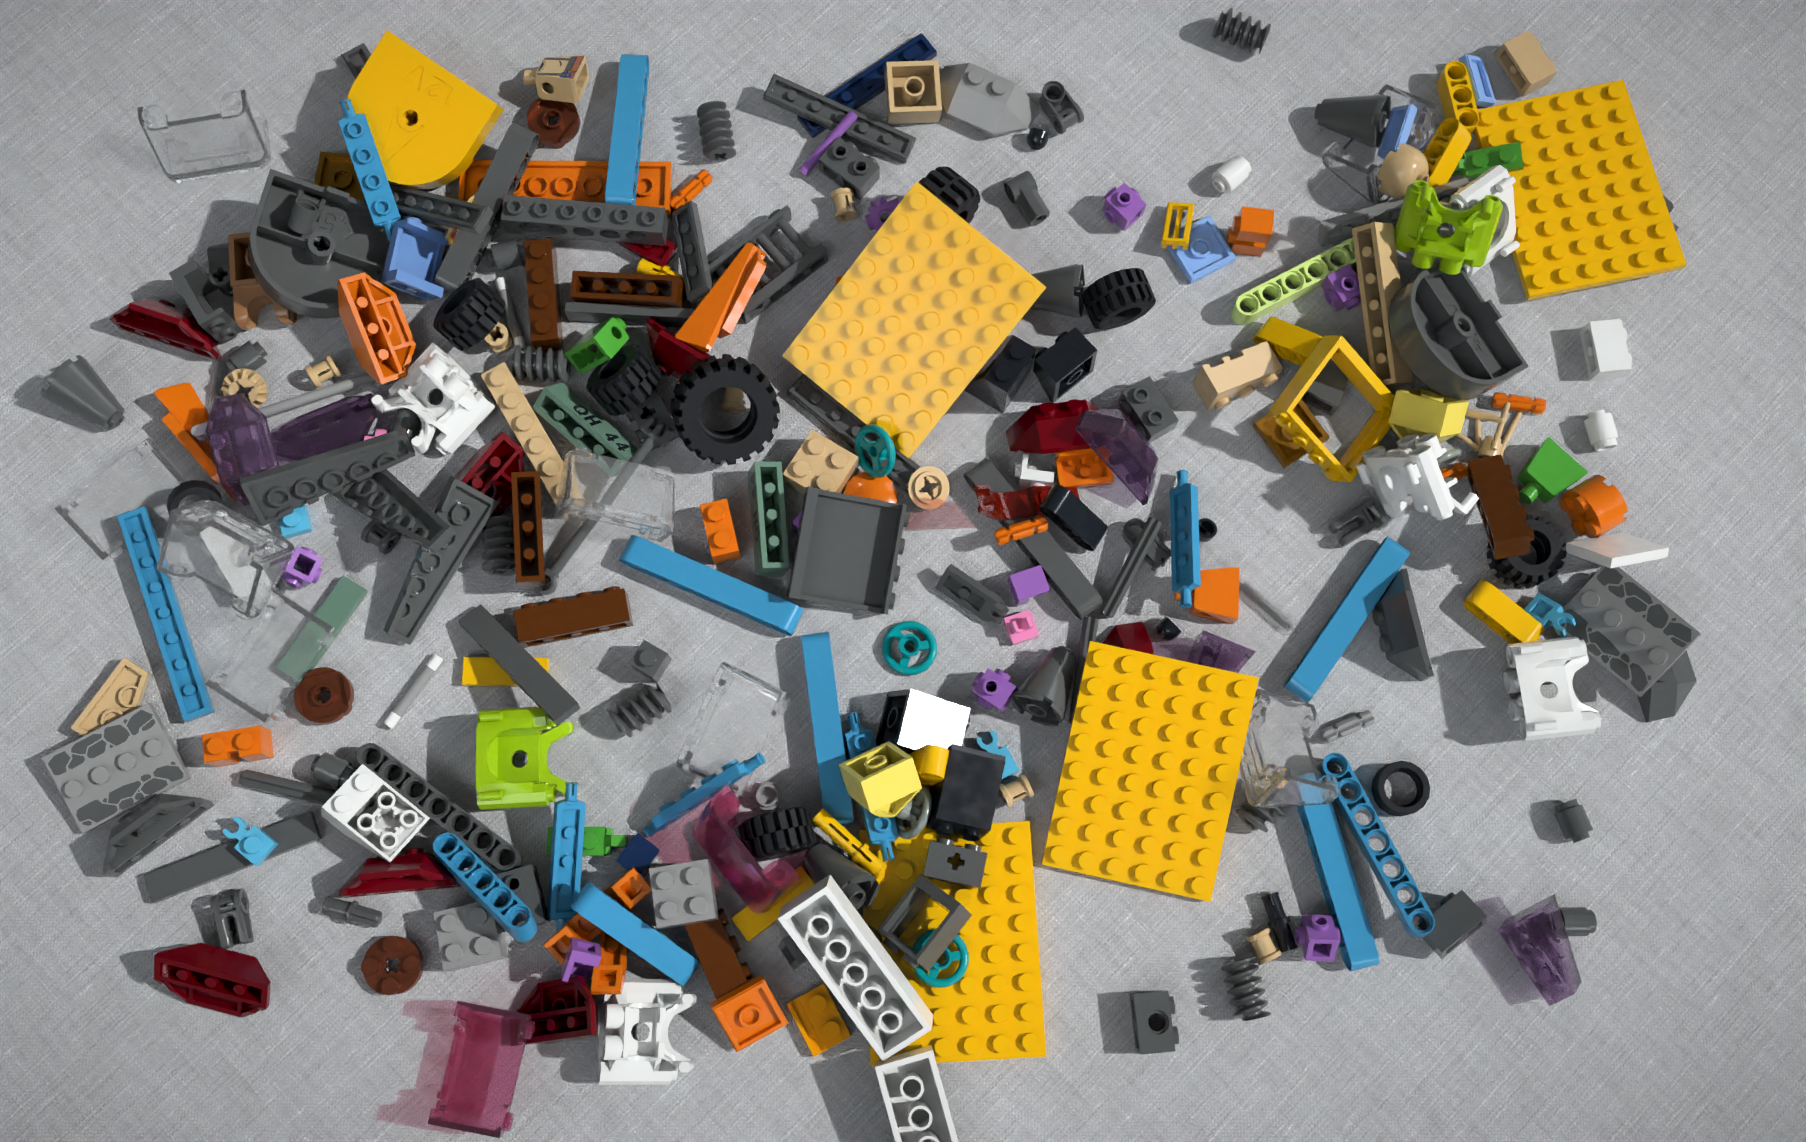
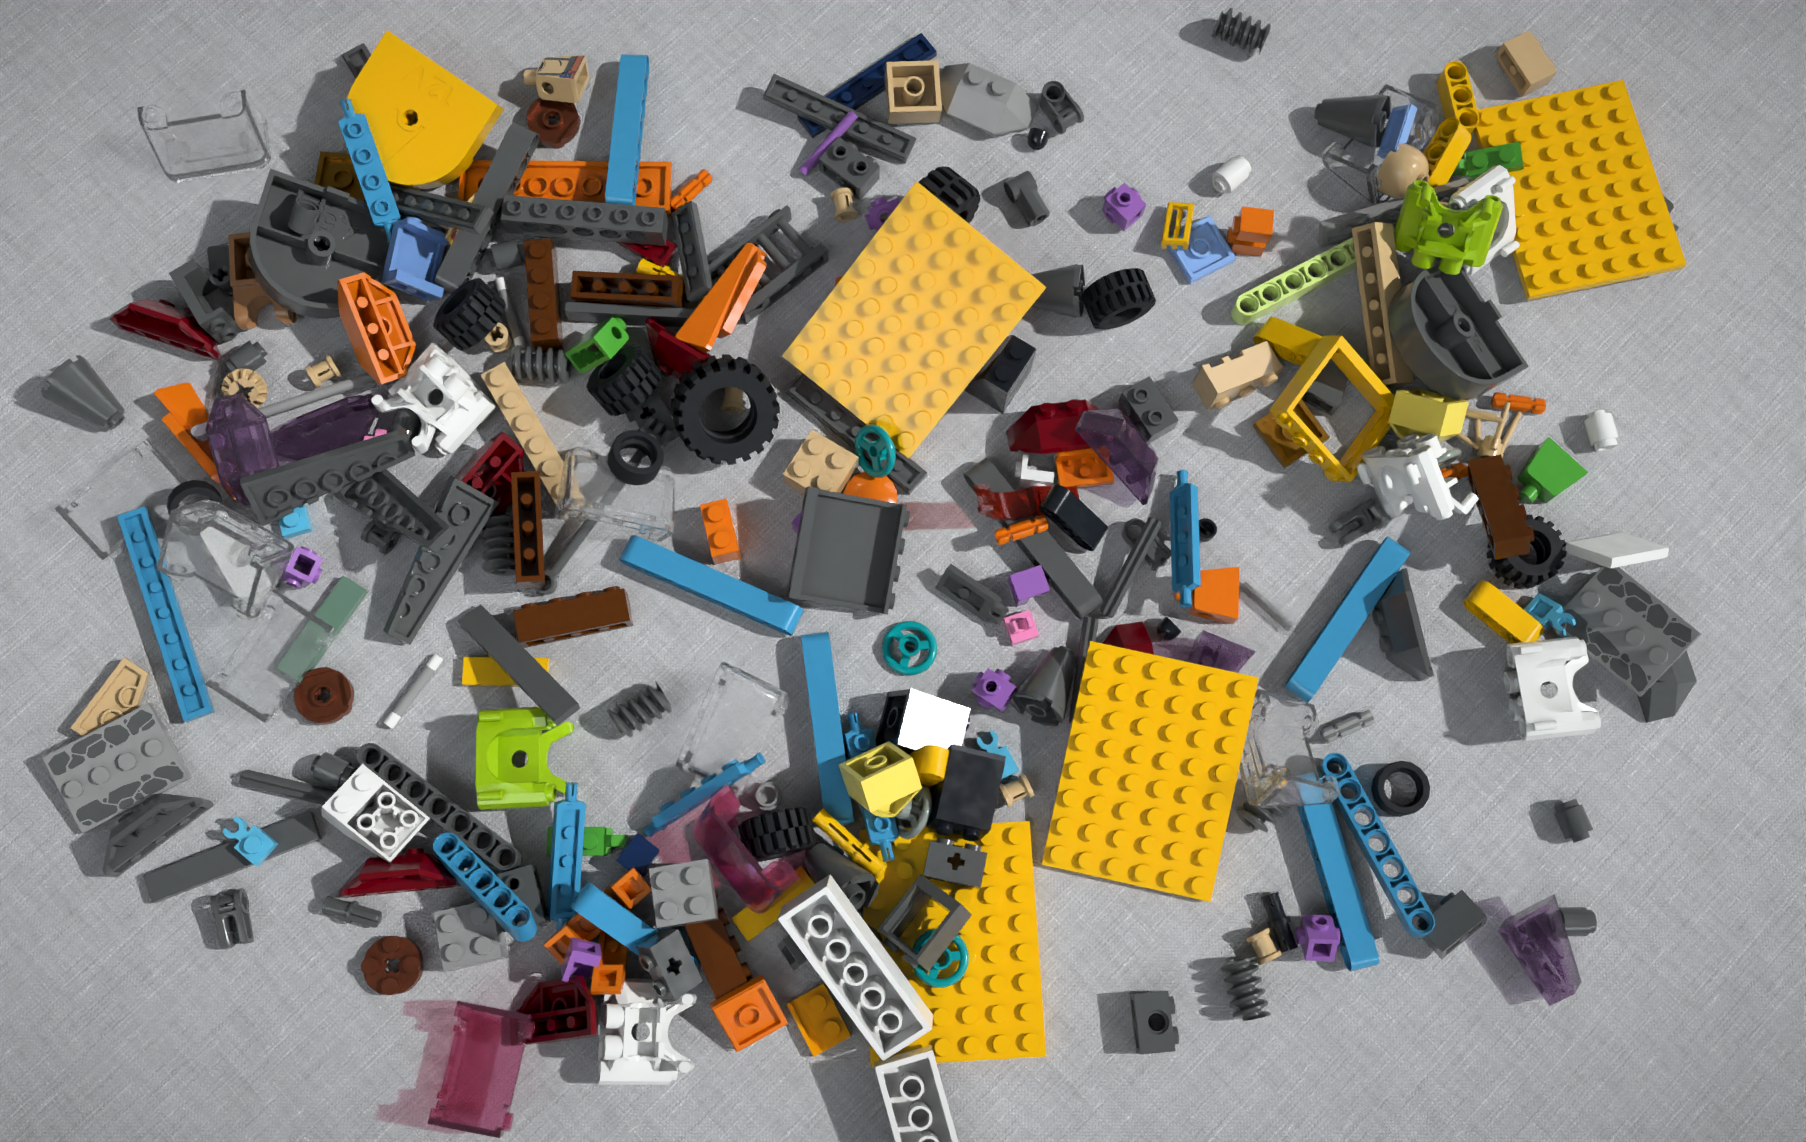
(214, 978): dark red wedge -> none
(228, 746): orange brick -> none
(581, 423): sand green brick -> none
(646, 444): none -> black tyre
(650, 661): dark grey brick -> none
(669, 964): none -> dark grey brick
(716, 131): dark grey piece -> none
(768, 519): sand green brick -> none
(938, 493): tan gear -> none
(1064, 363): black slope -> none
(1342, 289): medium lavender brick -> none
(1479, 80): light blue tile -> none
(1594, 507): orange brick -> none
(1605, 349): white brick -> none

